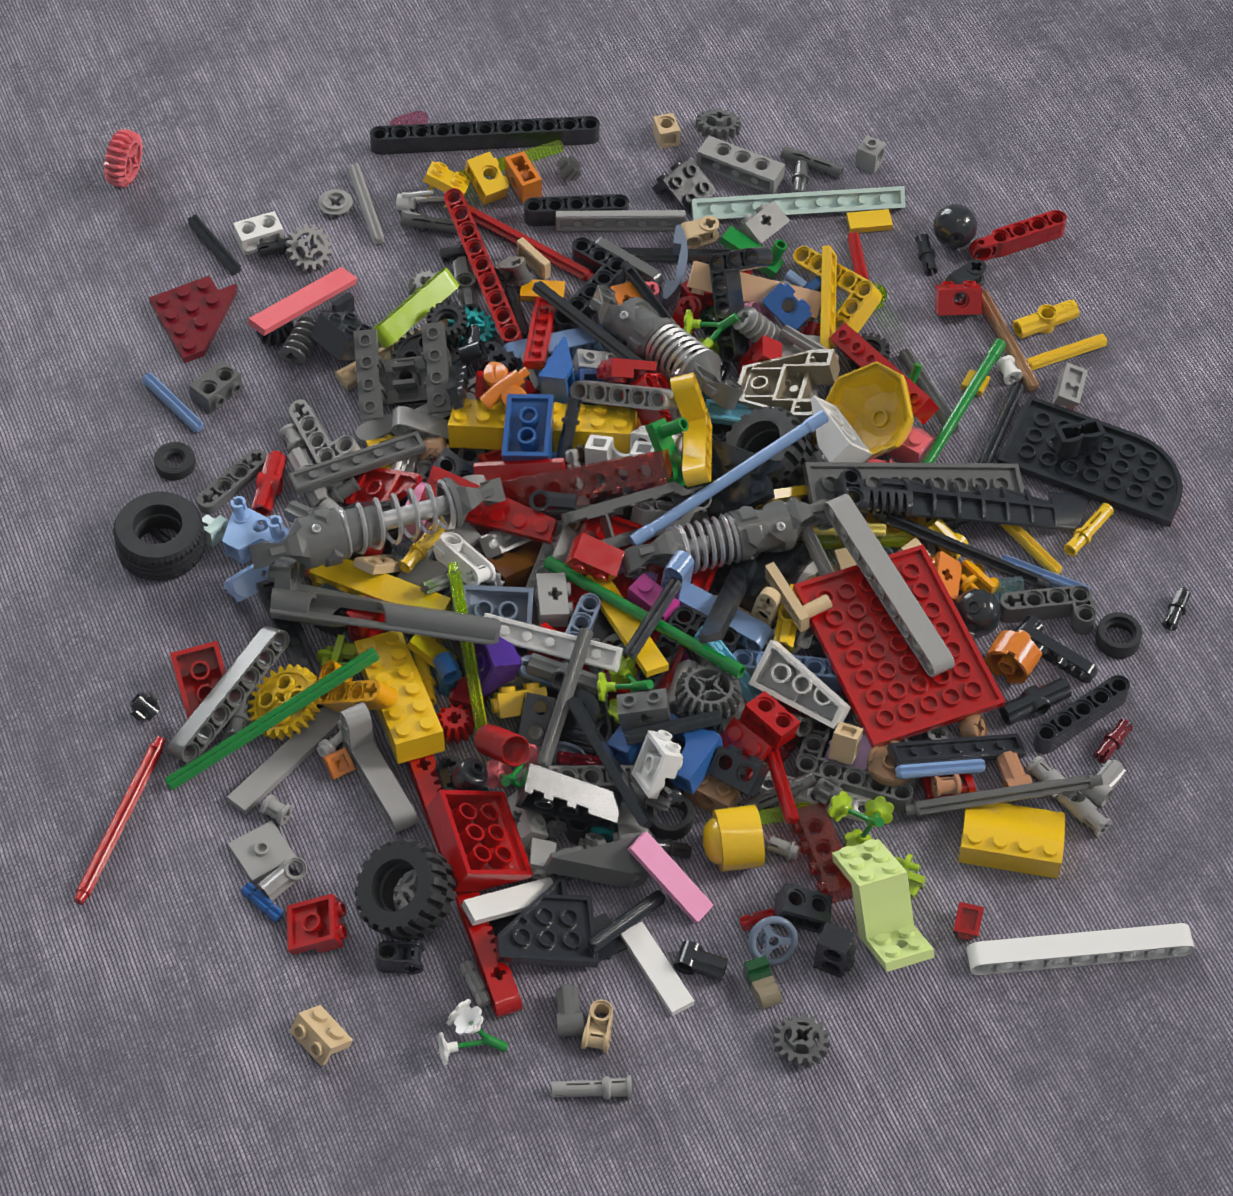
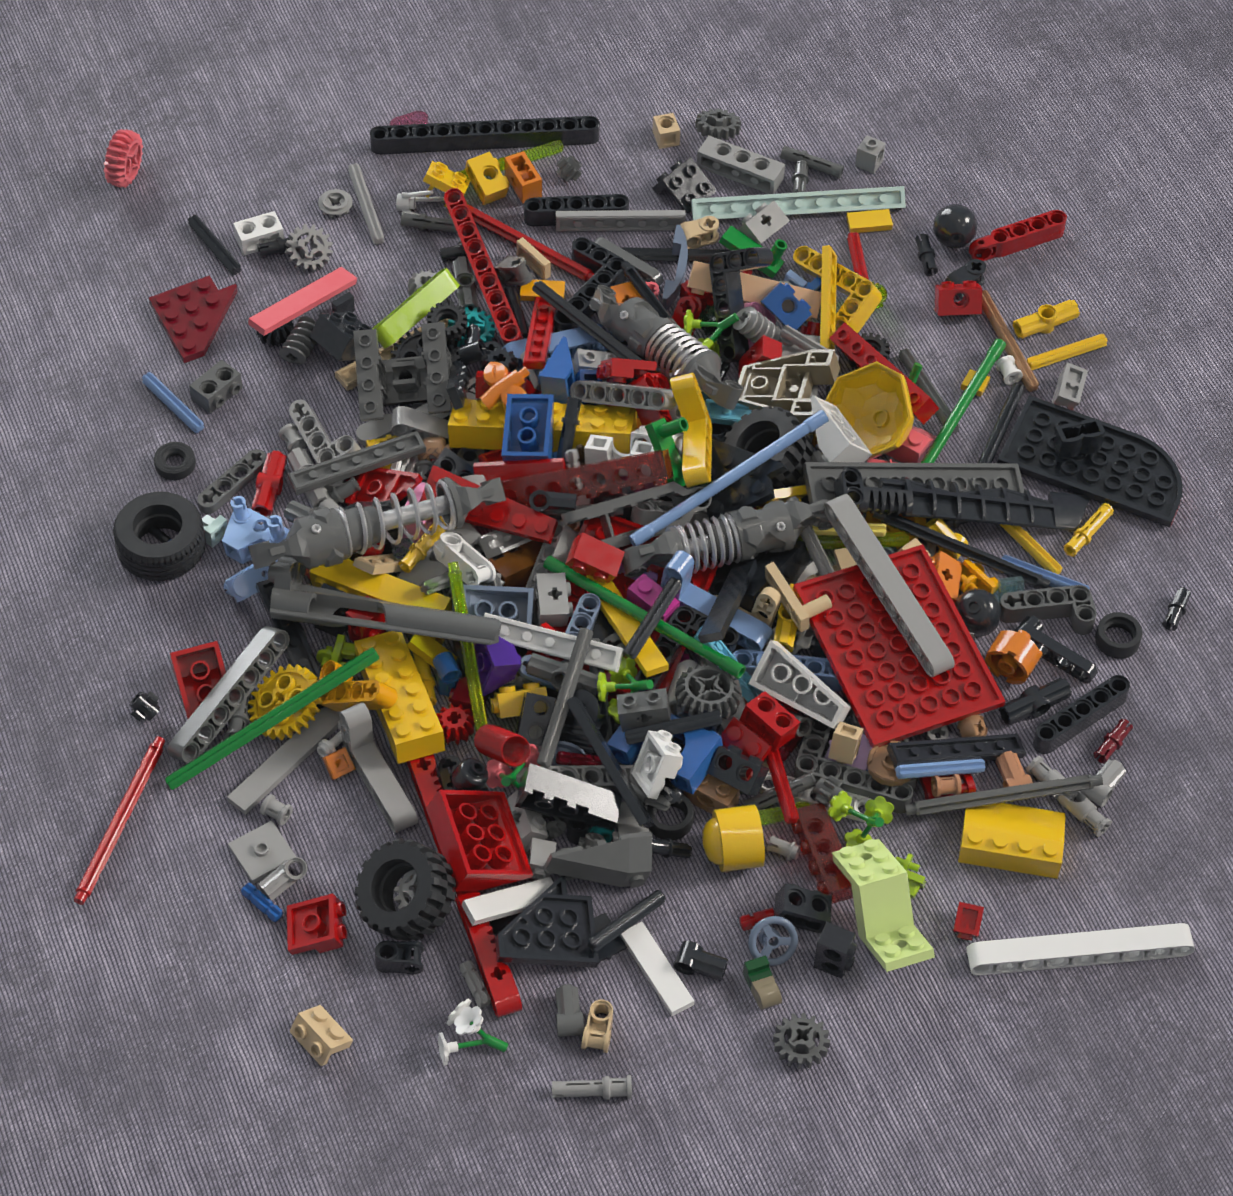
(670, 877): bright pink tile -> none

